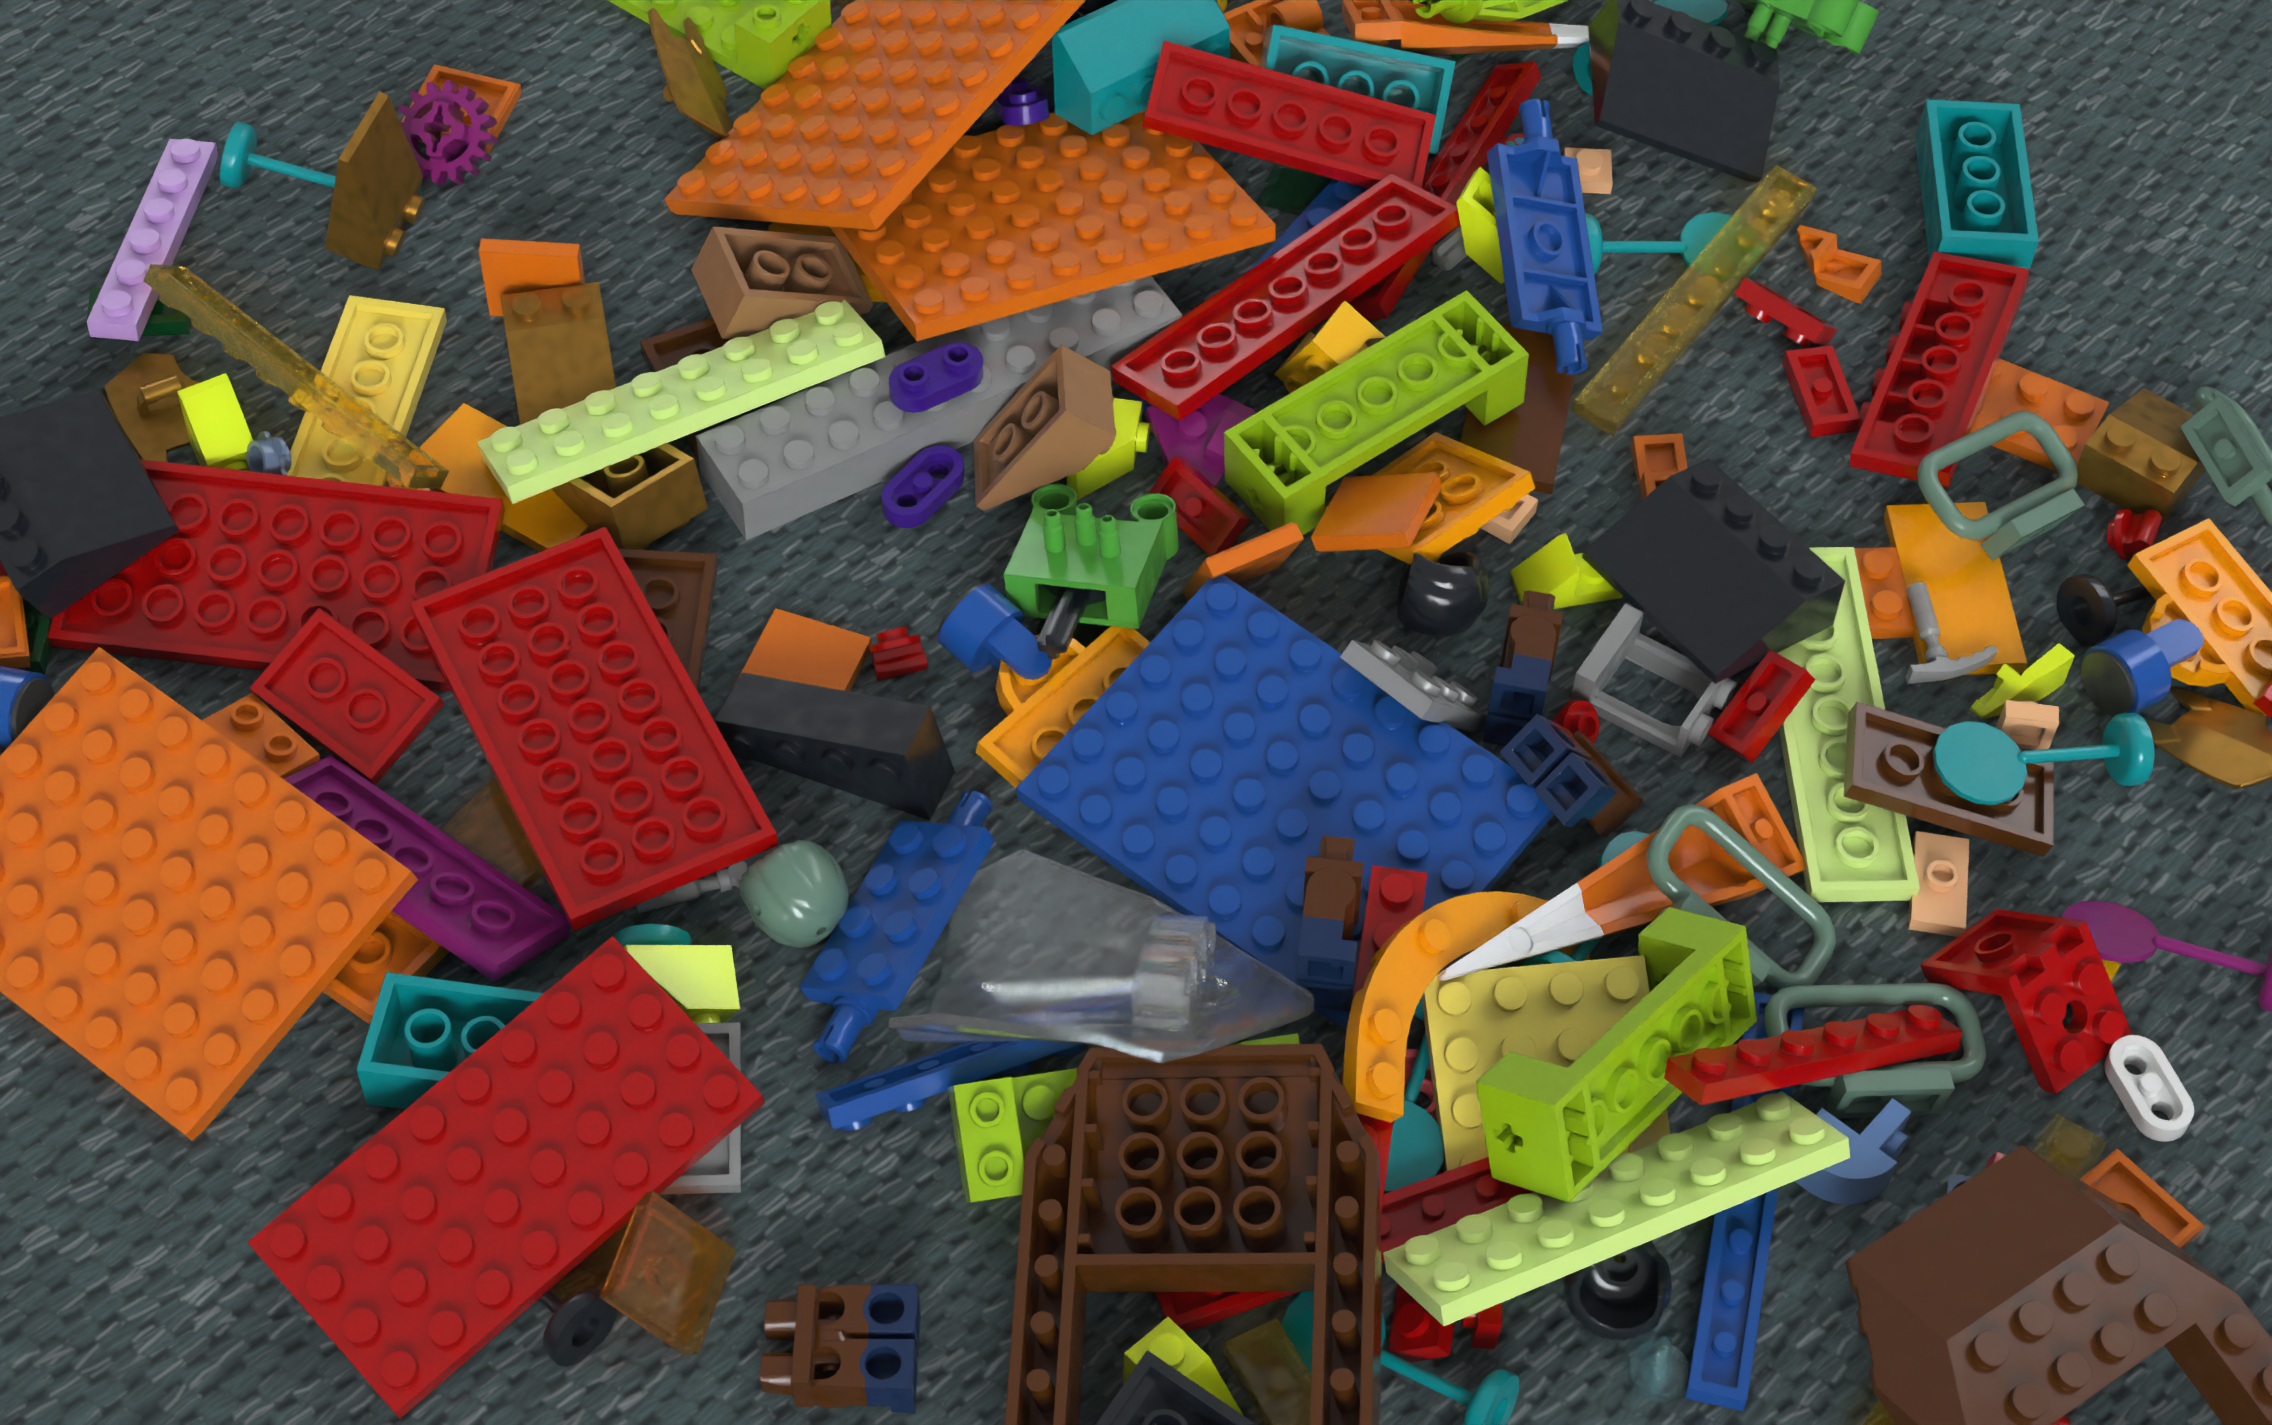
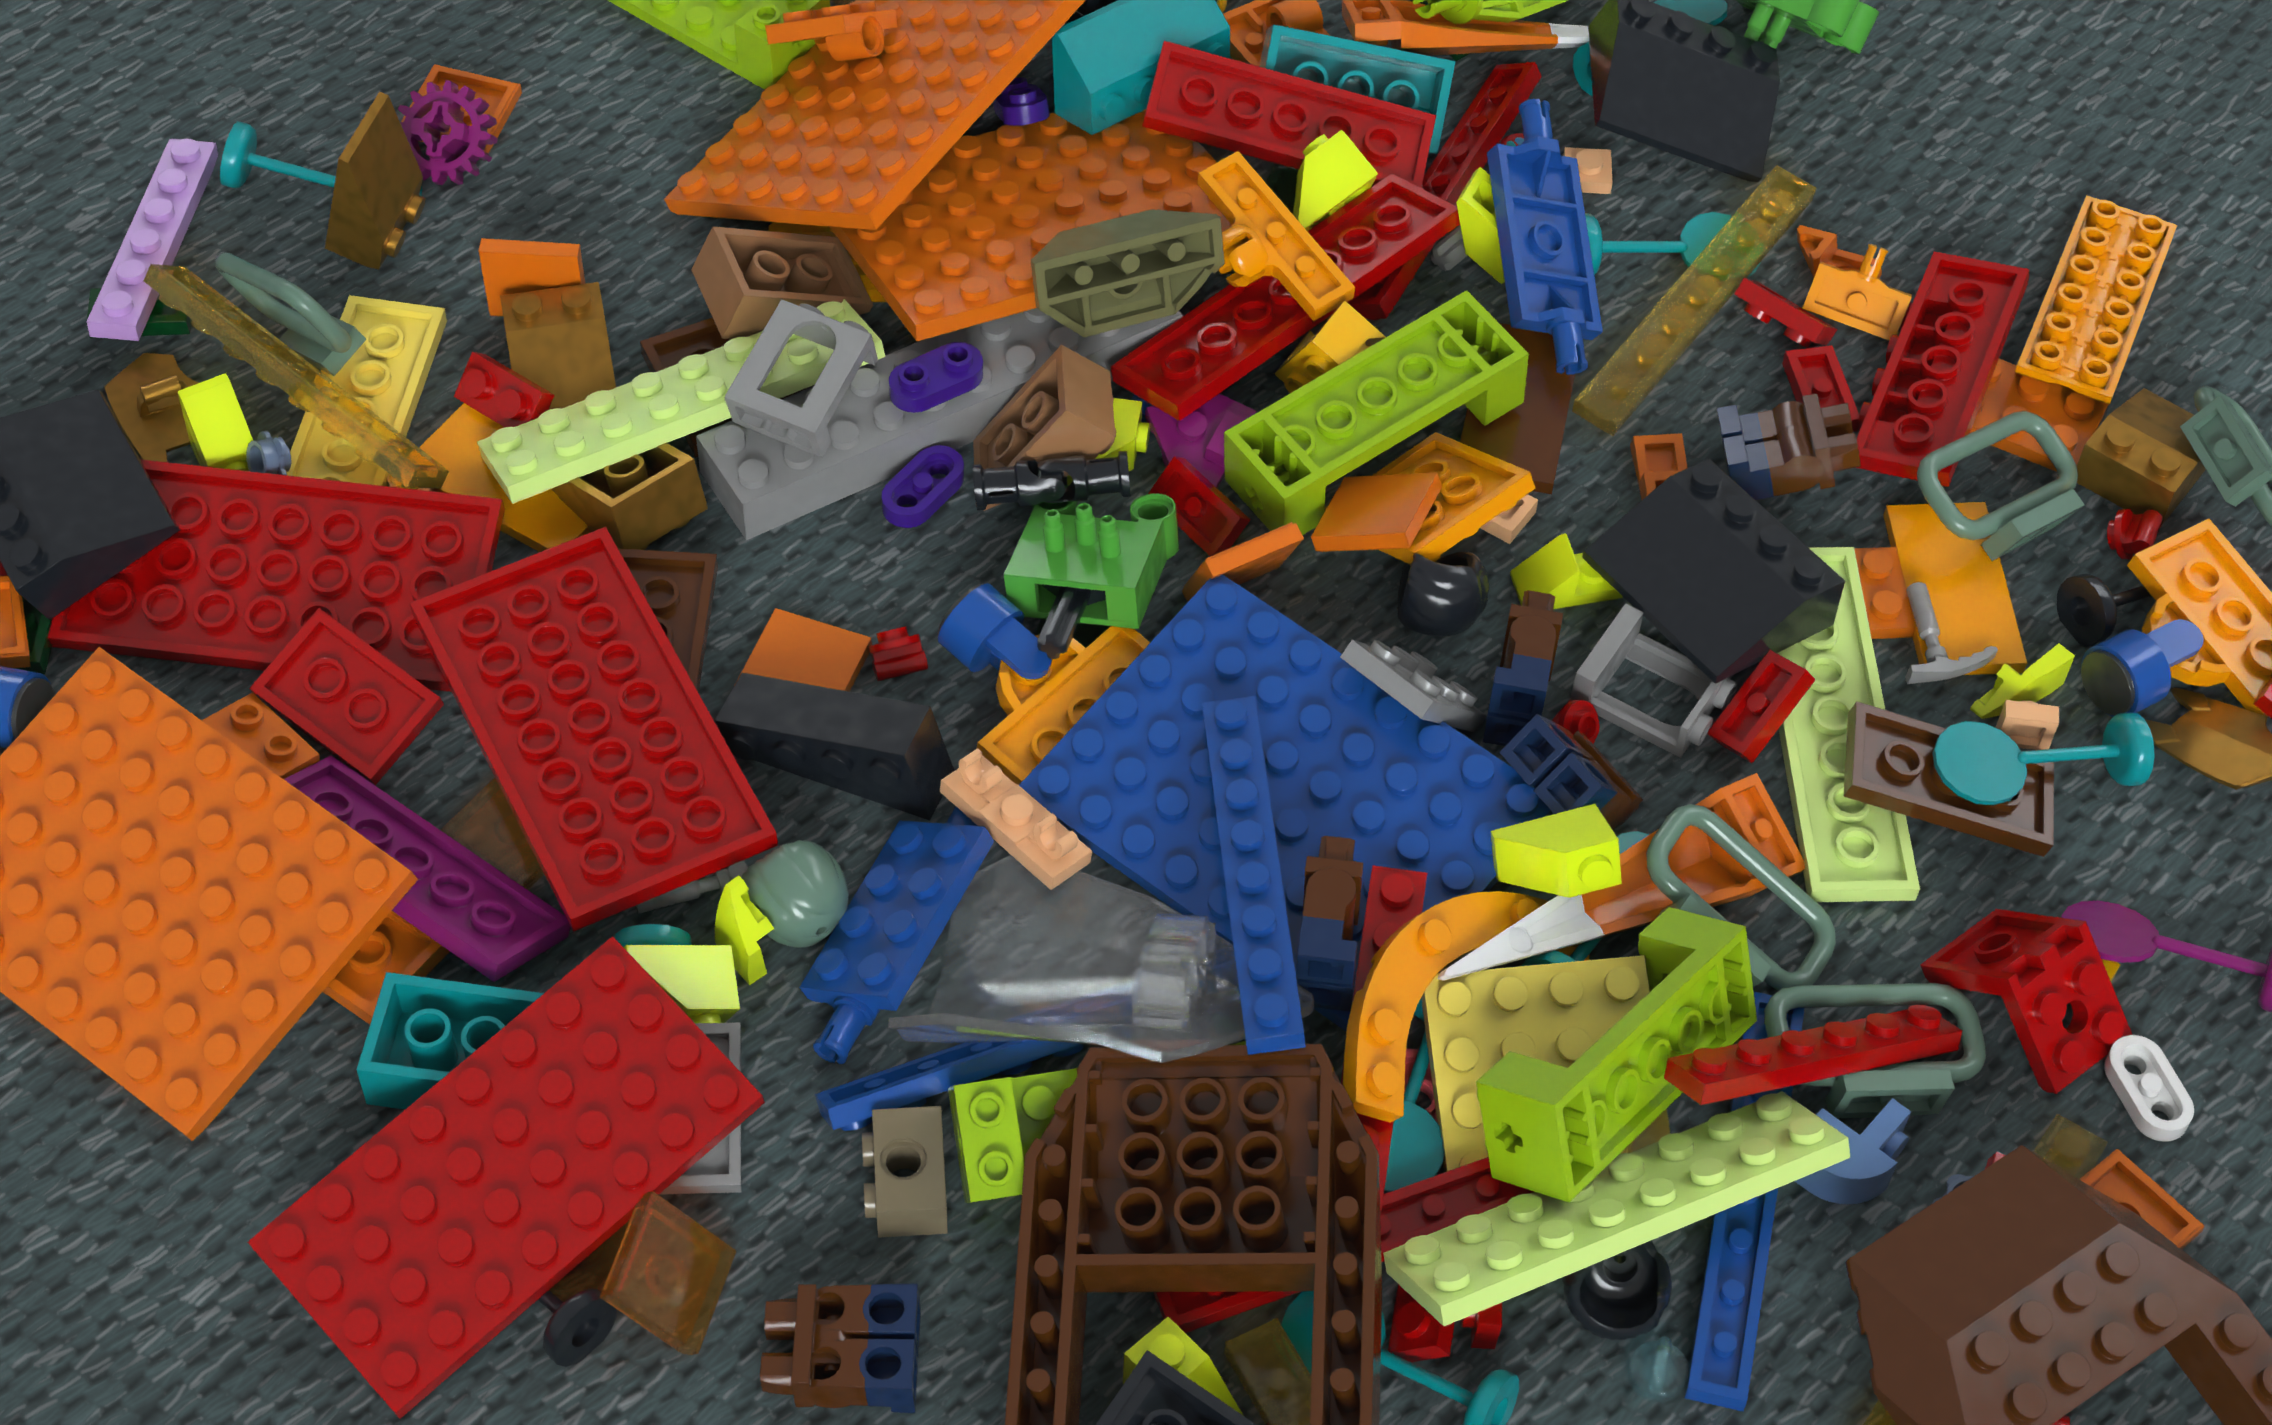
(311, 329): none -> sand green bar
(501, 392): none -> red plate
(691, 77): pearl gold shield -> none
(741, 926): none -> neon yellow slope
(795, 425): none -> light grey panel
(849, 30): none -> orange plate
(911, 1141): none -> dark tan brick
(1015, 820): none -> light nougat plate
(1042, 481): none -> black piece
(1126, 269): none -> olive wedge
(1253, 877): none -> blue plate
(1270, 239): none -> light orange plate
(1330, 178): none -> neon yellow slope
(1559, 853): none -> neon yellow slope
(1788, 446): none -> reddish brown hips
(1858, 297): none -> light orange plate
(1943, 884): light nougat plate -> none
(1976, 182): teal brick -> none
(2096, 299): none -> light orange plate

